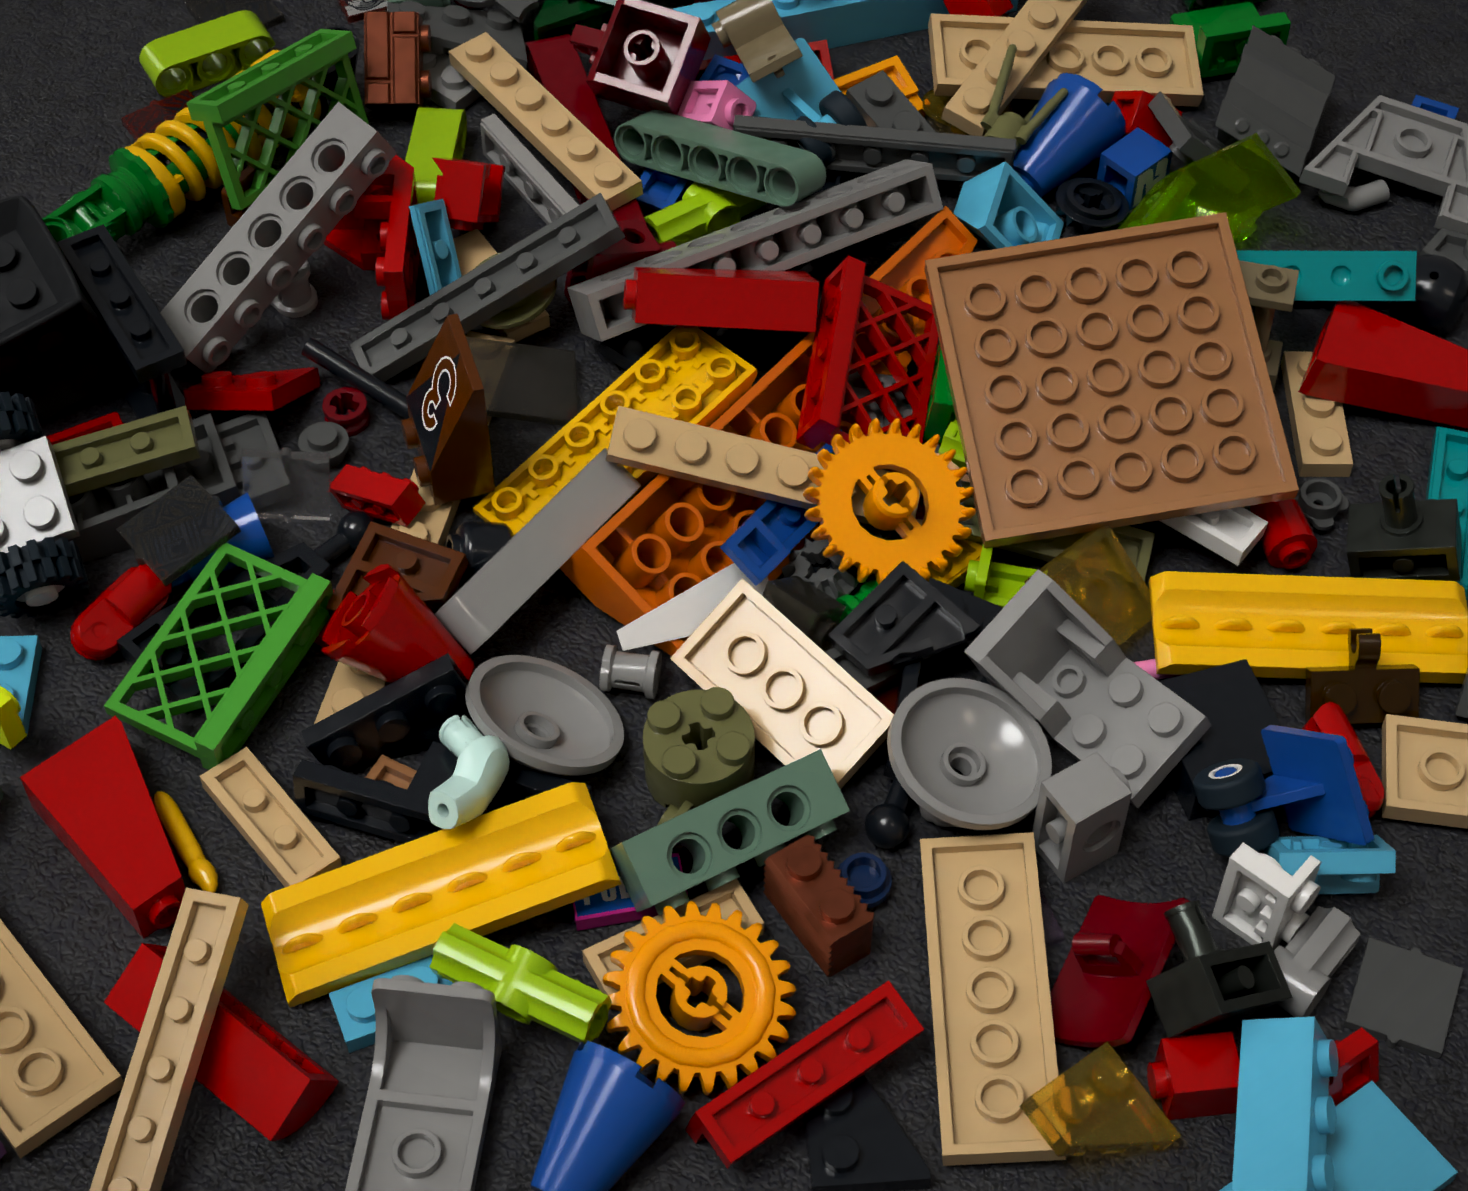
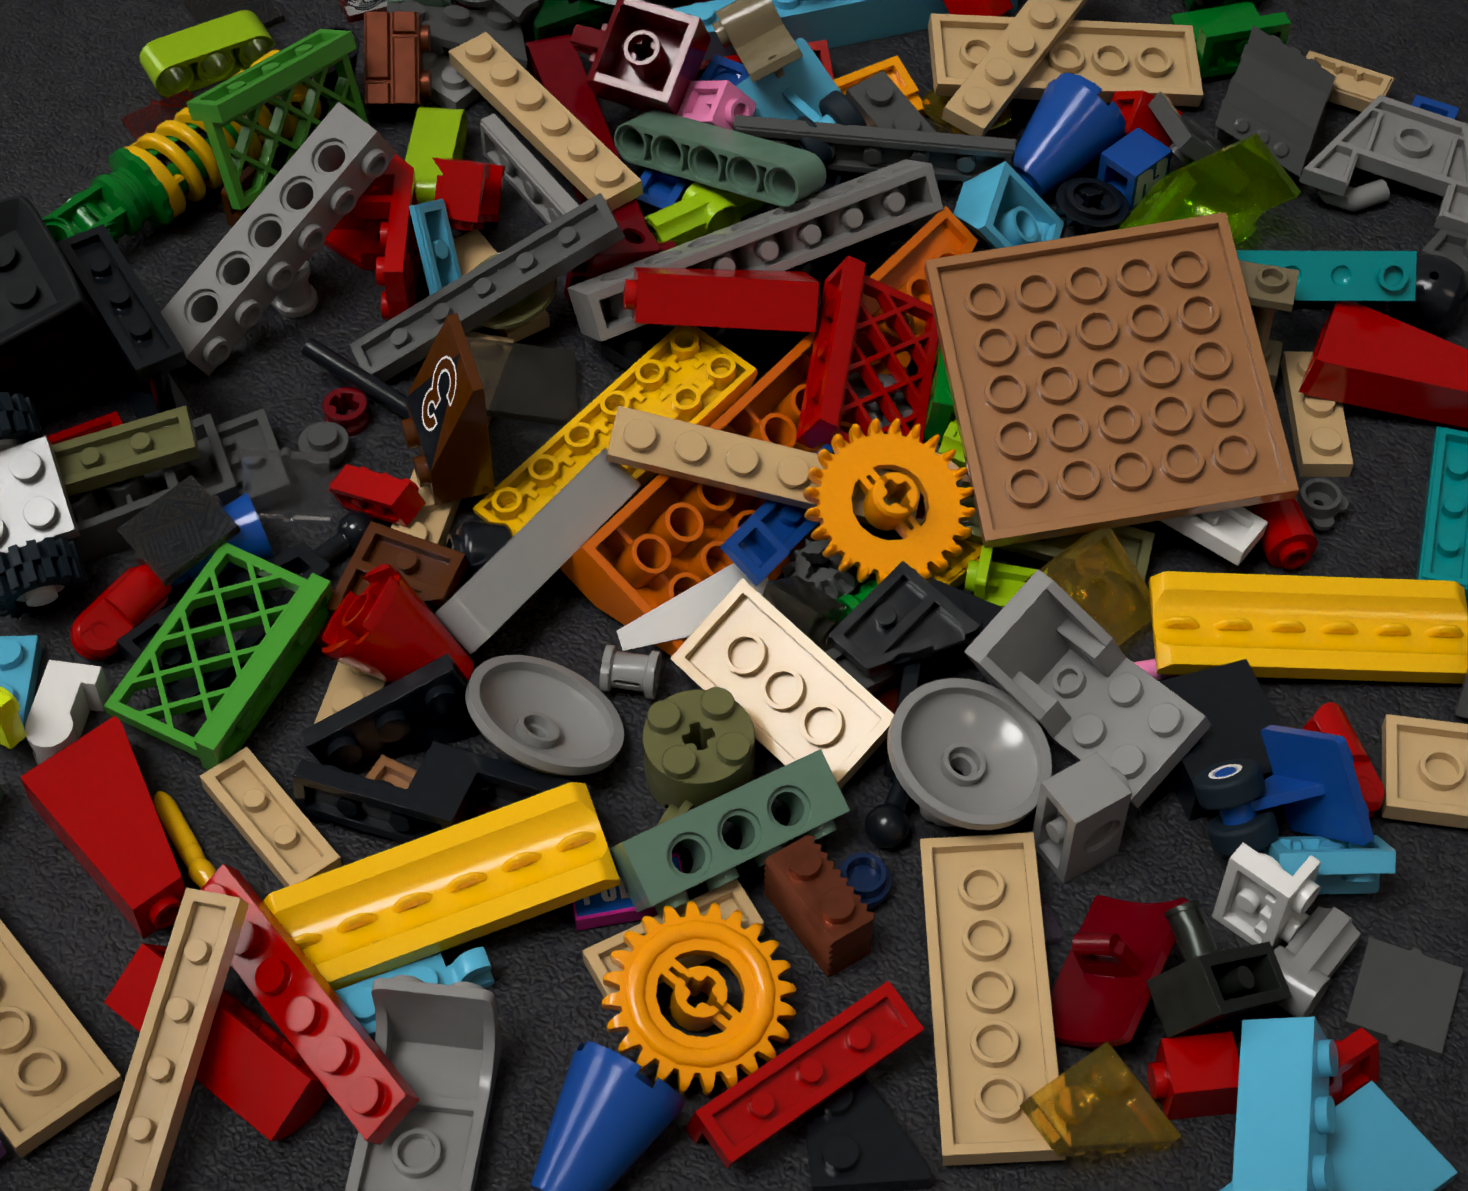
(63, 706): none -> white leg
(251, 391): red wing -> none
(315, 1017): none -> red plate
(477, 774): light aqua arm -> none
(522, 983): lime piece -> none
(1011, 124): olive plant -> none
(1354, 85): none -> tan plate
(1364, 688): dark brown plate -> none
(1404, 536): pearl dark grey brick -> none

